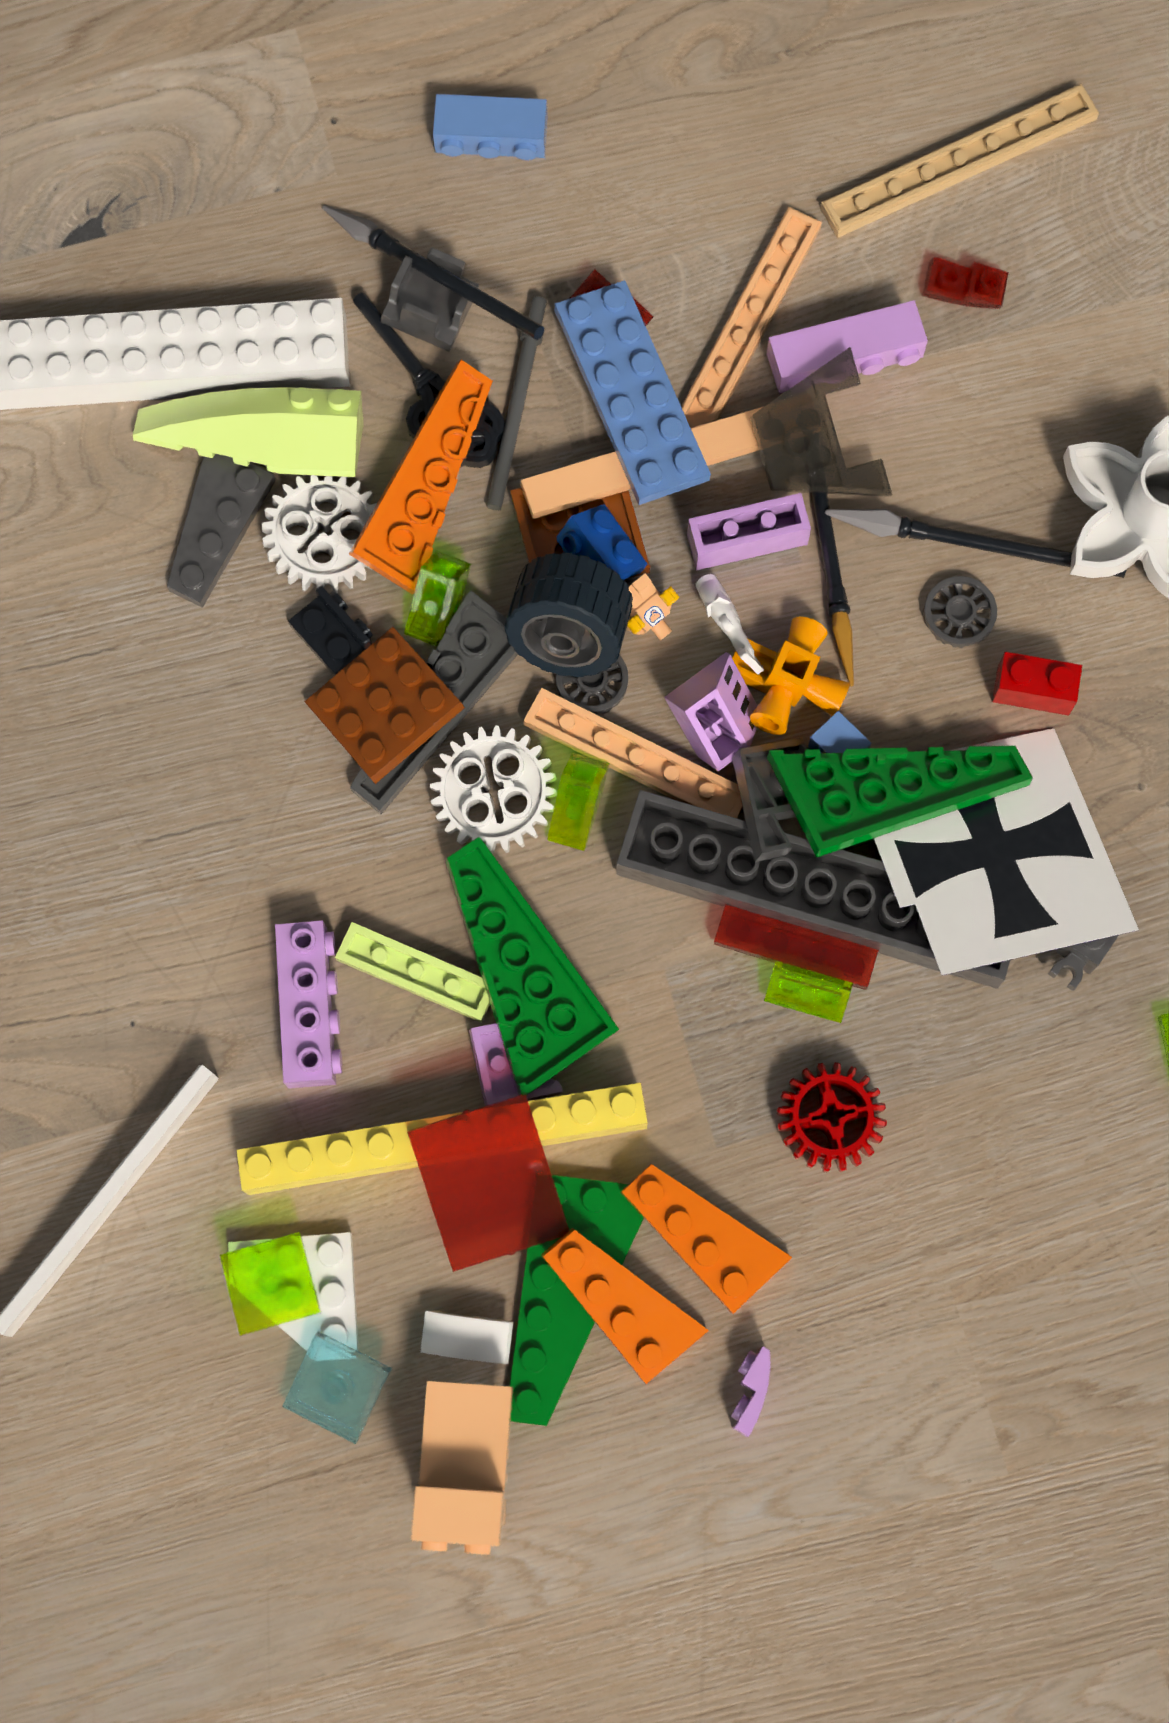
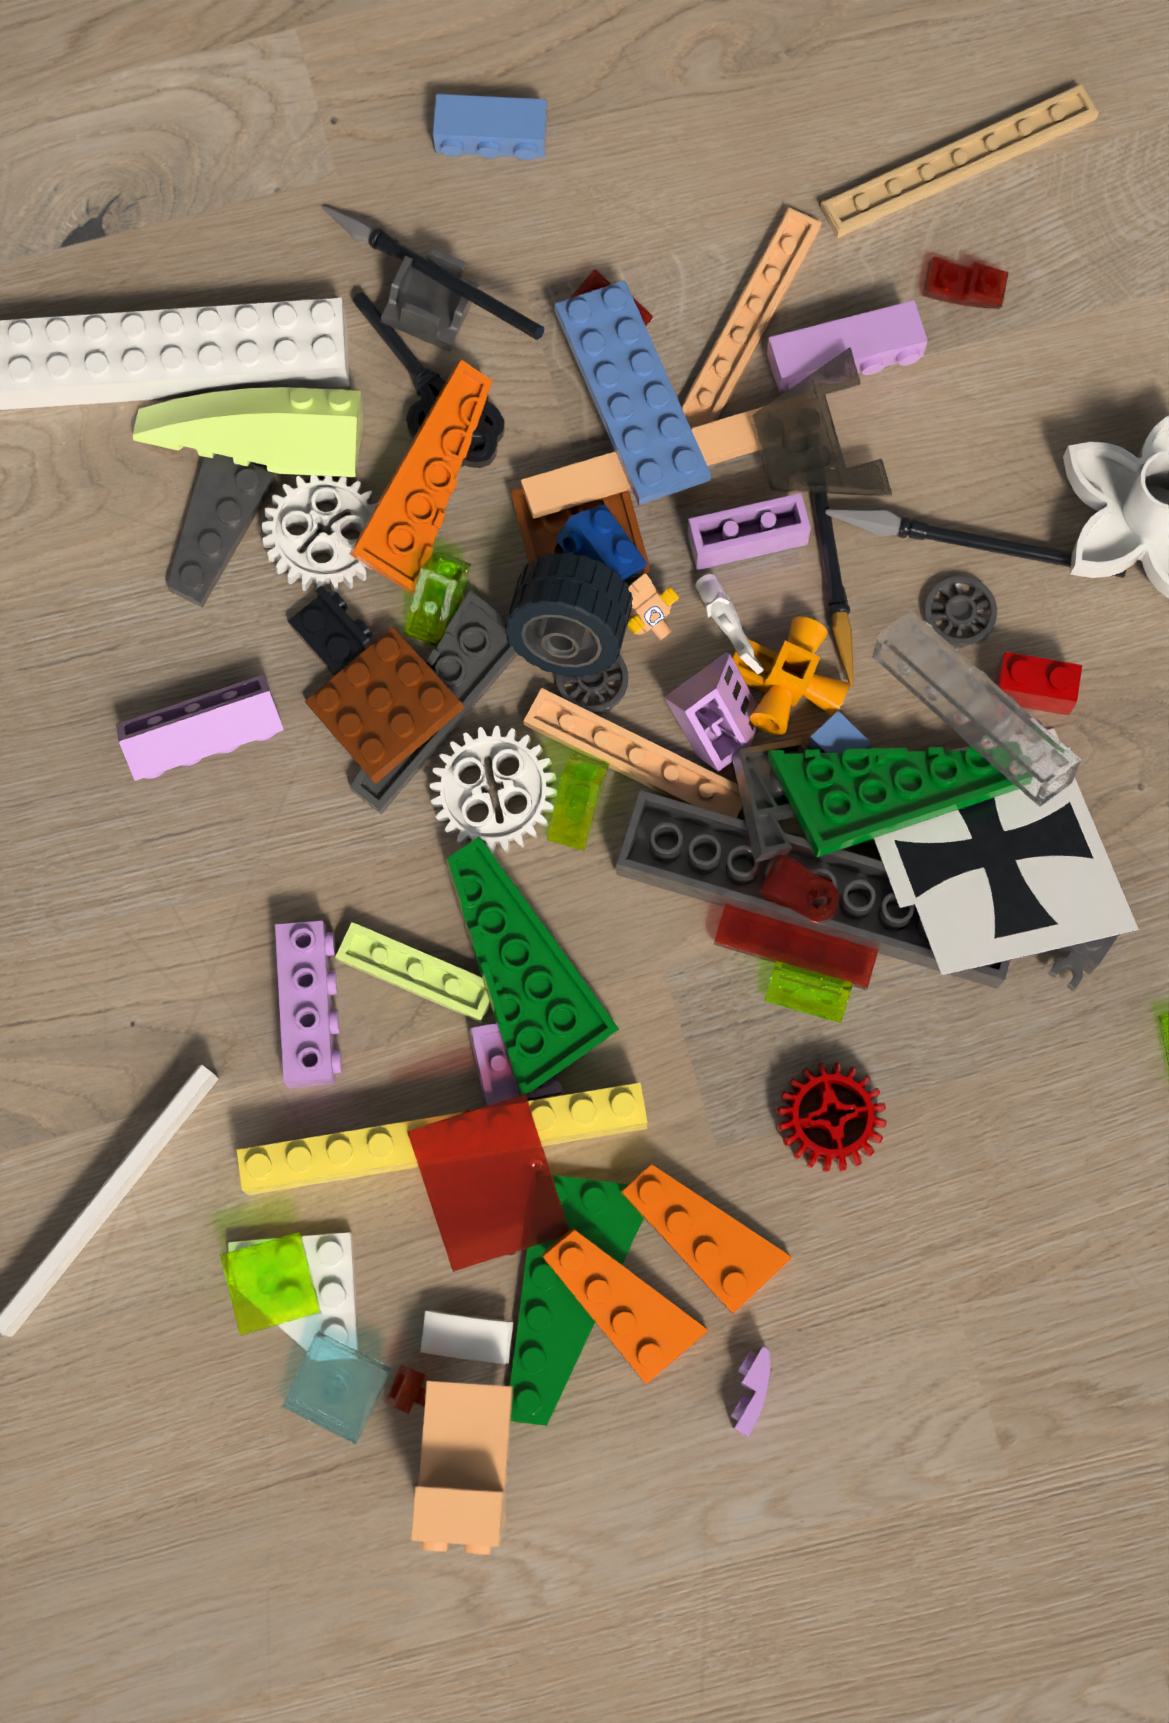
(199, 728): none -> lavender brick
(406, 1390): none -> clear red tile
(515, 408): dark grey bar -> none
(794, 886): none -> clear red piece
(976, 708): none -> clear brick

